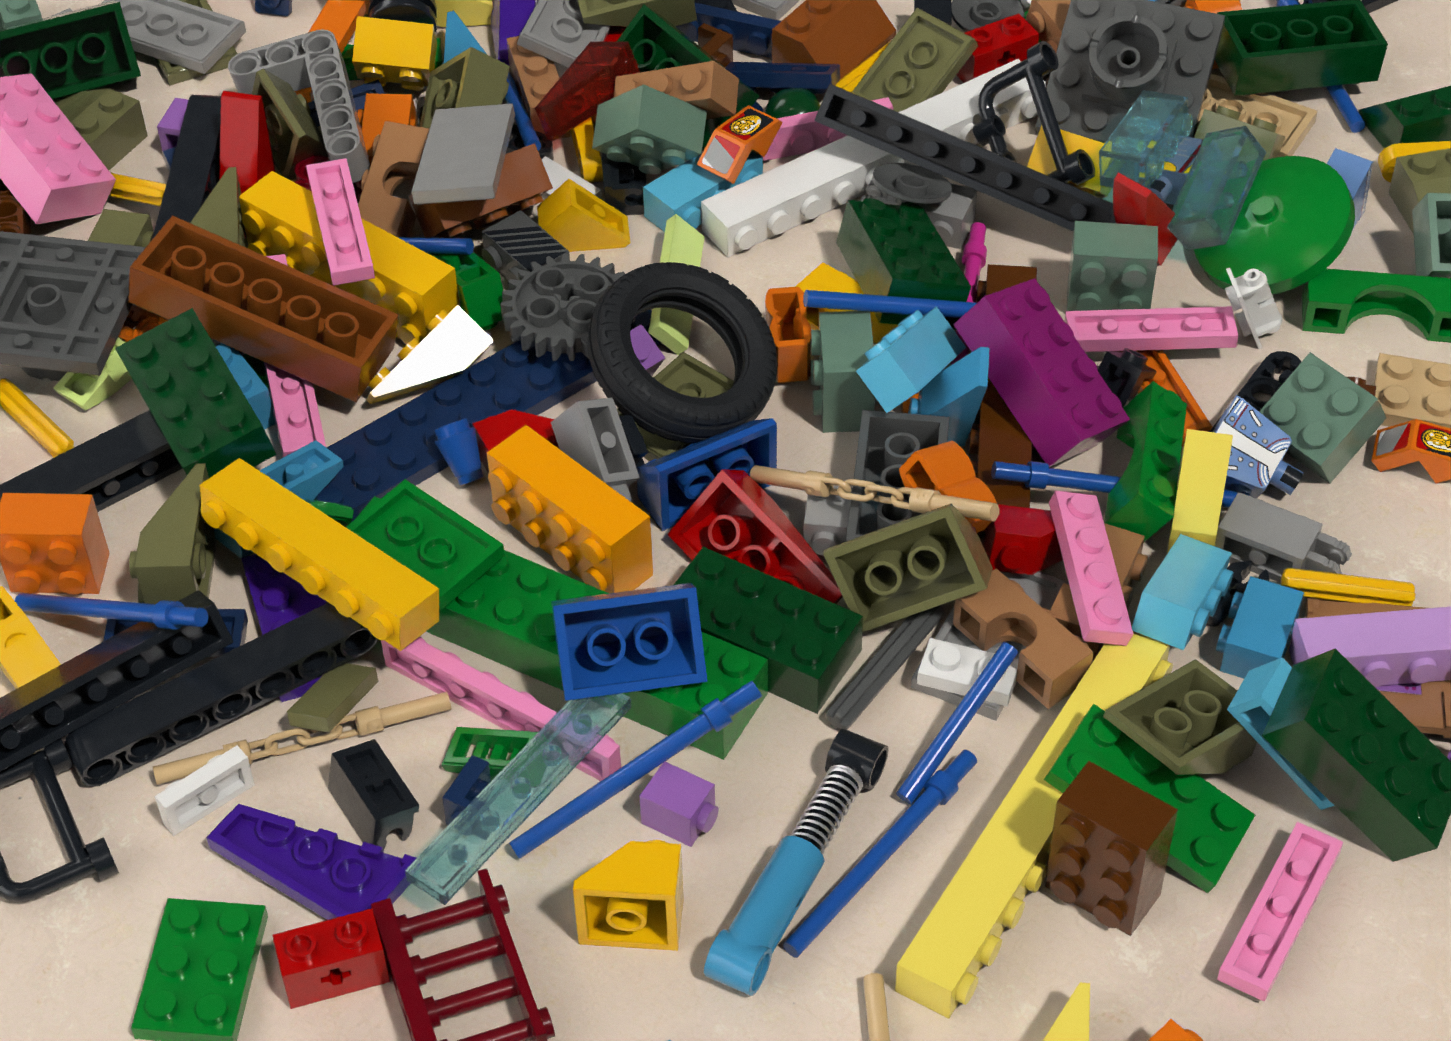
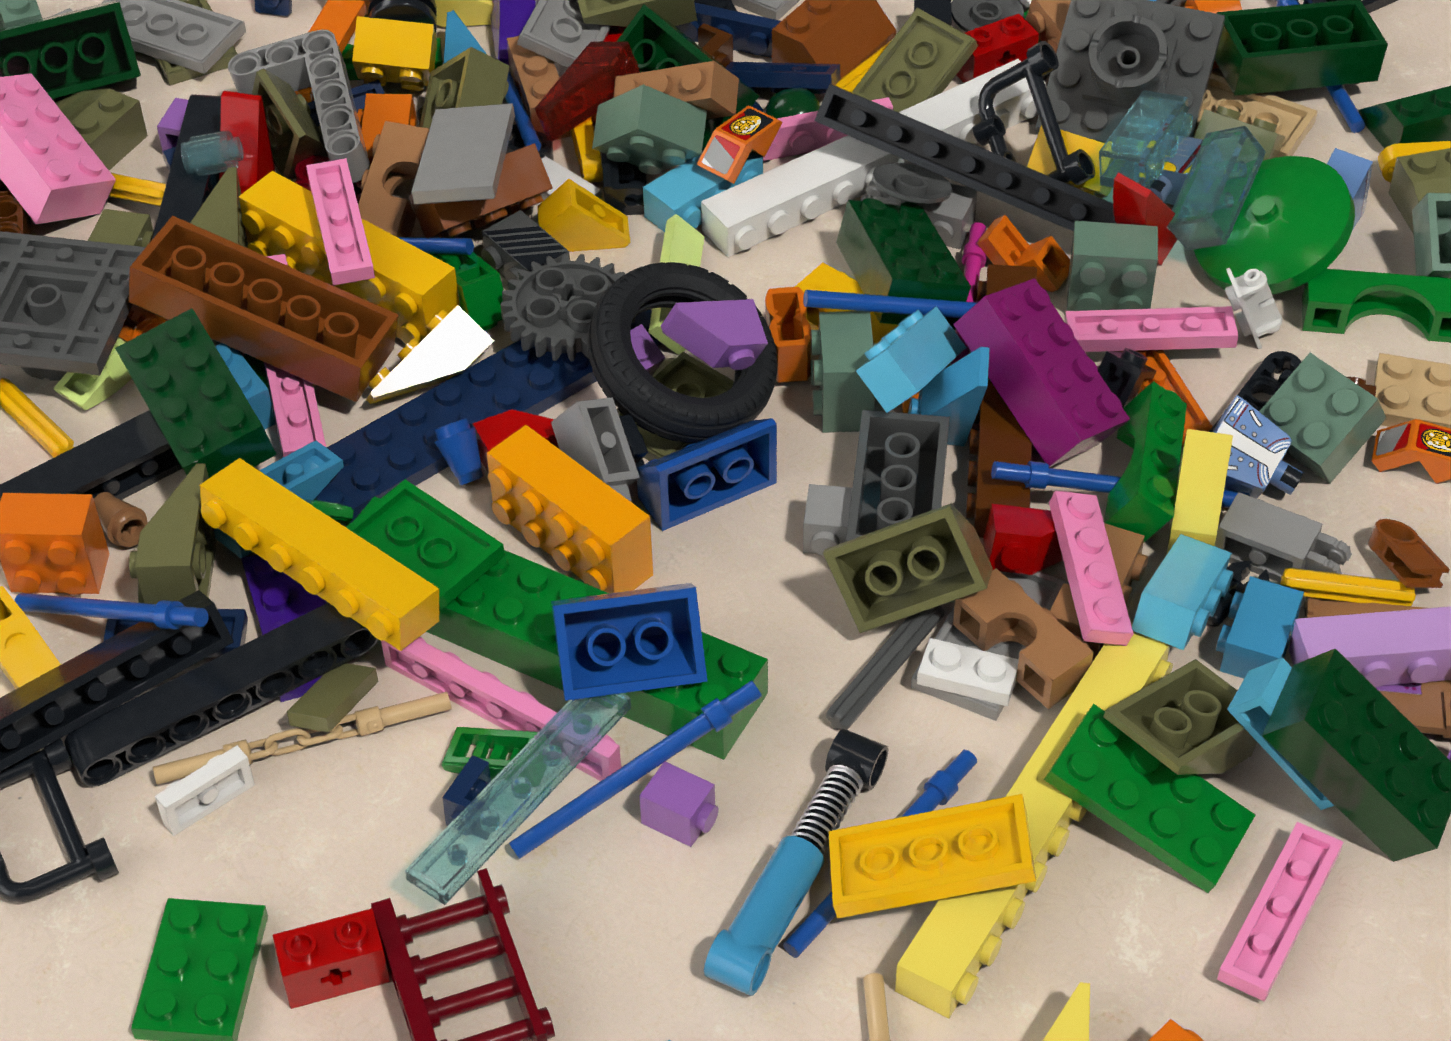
(120, 519): none -> medium nougat cone
(211, 153): none -> clear light blue brick
(309, 865): dark purple wing -> none
(371, 793): black hinge -> none
(632, 898): yellow slope -> none
(718, 331): none -> medium lavender slope
(749, 527): red wedge -> none
(800, 634): dark green brick -> none
(920, 499): tan piece -> none
(930, 856): none -> yellow plate
(949, 472): orange brick -> none
(957, 723): blue bar -> none
(1007, 246): none -> orange slope
(1109, 848): reddish brown brick -> none
(1406, 555): none -> dark orange piece

